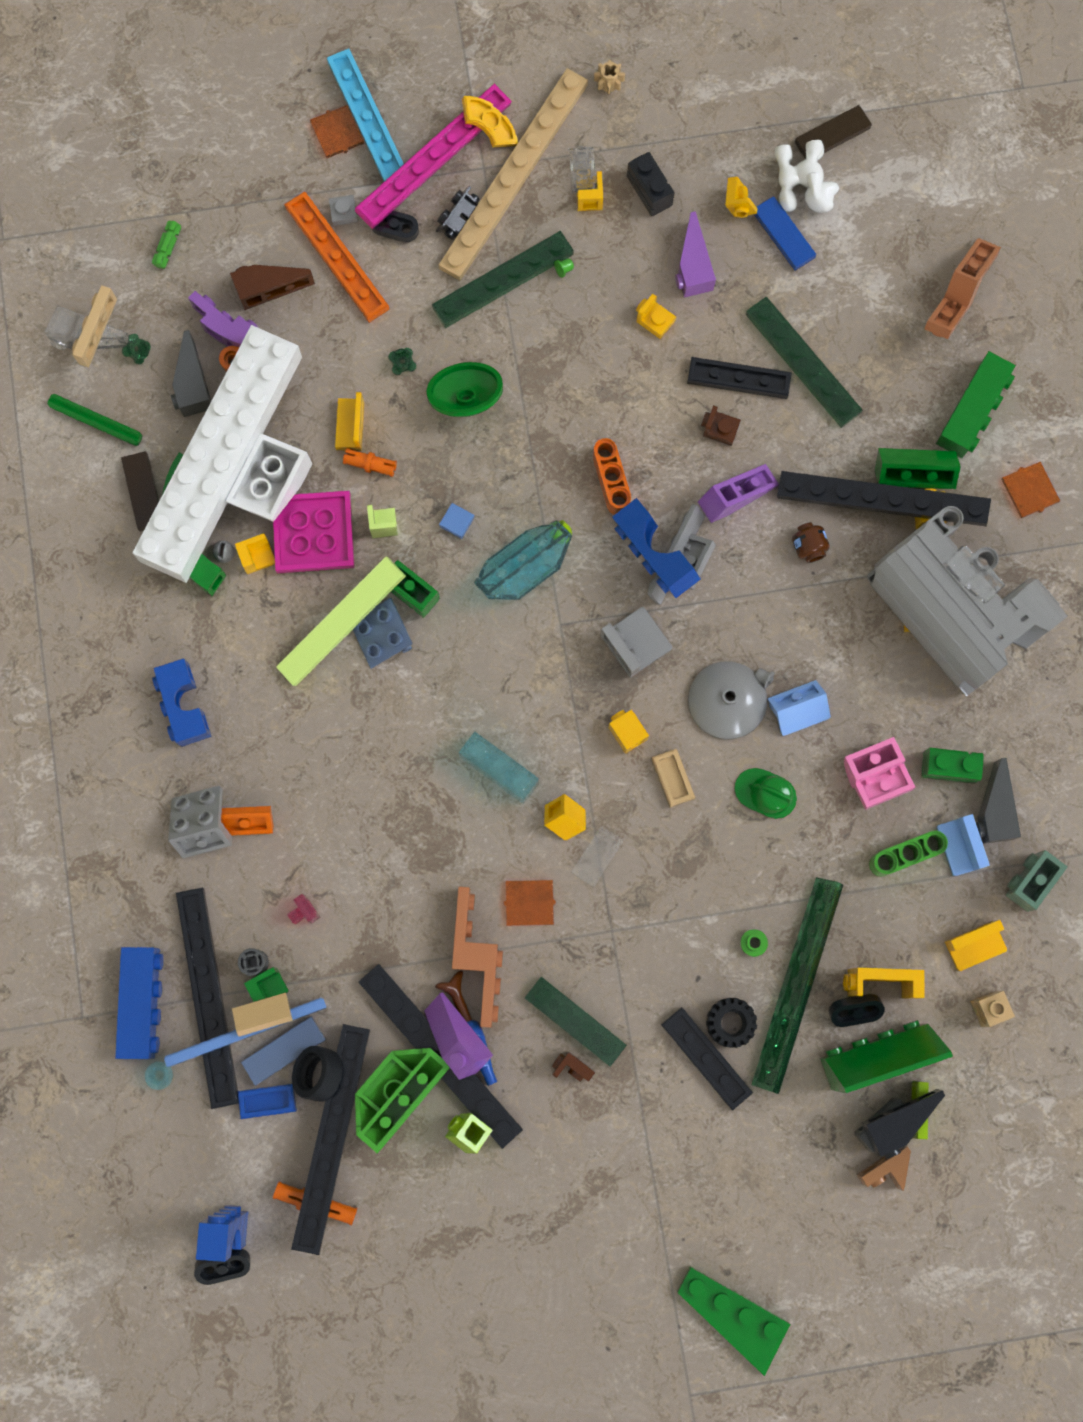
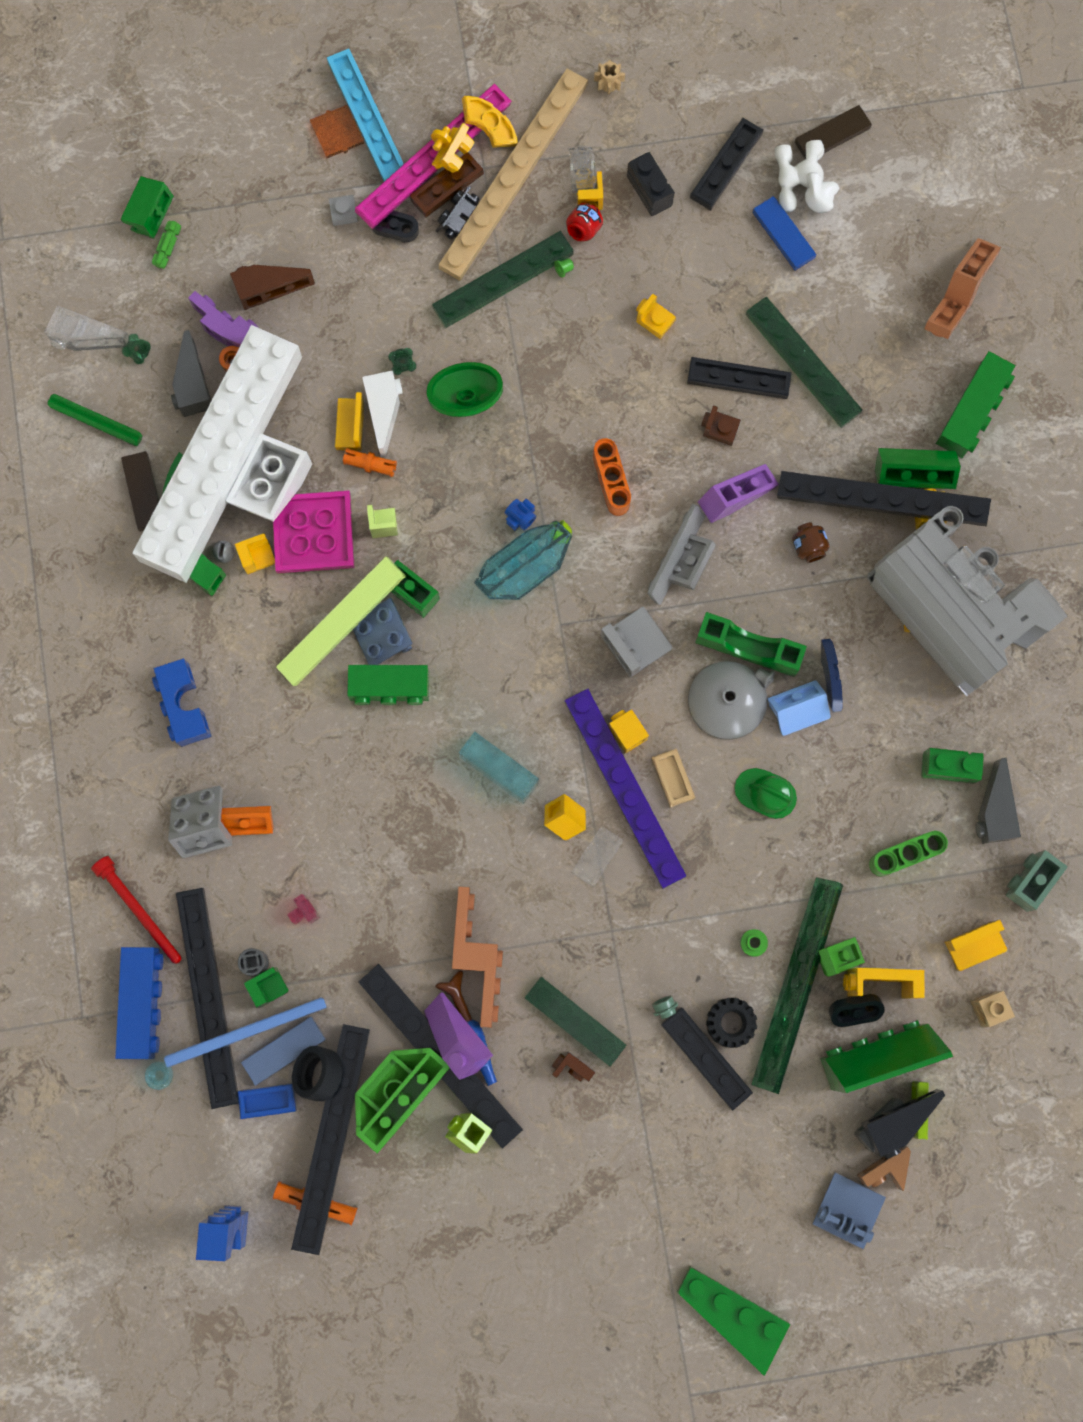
(94, 326): tan plate -> none
(105, 869): none -> red piece
(147, 206): none -> green hinge
(218, 1271): black plate -> none
(262, 1014): tan tile -> none
(337, 257): orange tile -> none
(383, 403): none -> white slope
(388, 684): none -> green brick
(445, 185): none -> reddish brown plate
(447, 143): none -> yellow hips
(456, 520): medium blue tile -> none
(520, 514): none -> blue gear
(529, 903): clear orange piece -> none
(584, 222): none -> red head
(625, 789): none -> dark purple plate
(665, 1007): none -> sand green plate
(672, 568): blue arch -> none
(695, 267): medium lavender slope -> none
(726, 164): none -> black tile
(737, 199): yellow bracket -> none
(768, 652): none -> green arch
(832, 677): none -> dark blue tile
(840, 957): none -> bright green slope
(849, 1211): none -> sand blue hinge
(878, 773): bright pink brick -> none
(965, 847): light blue panel -> none
(1030, 489): clear orange piece -> none

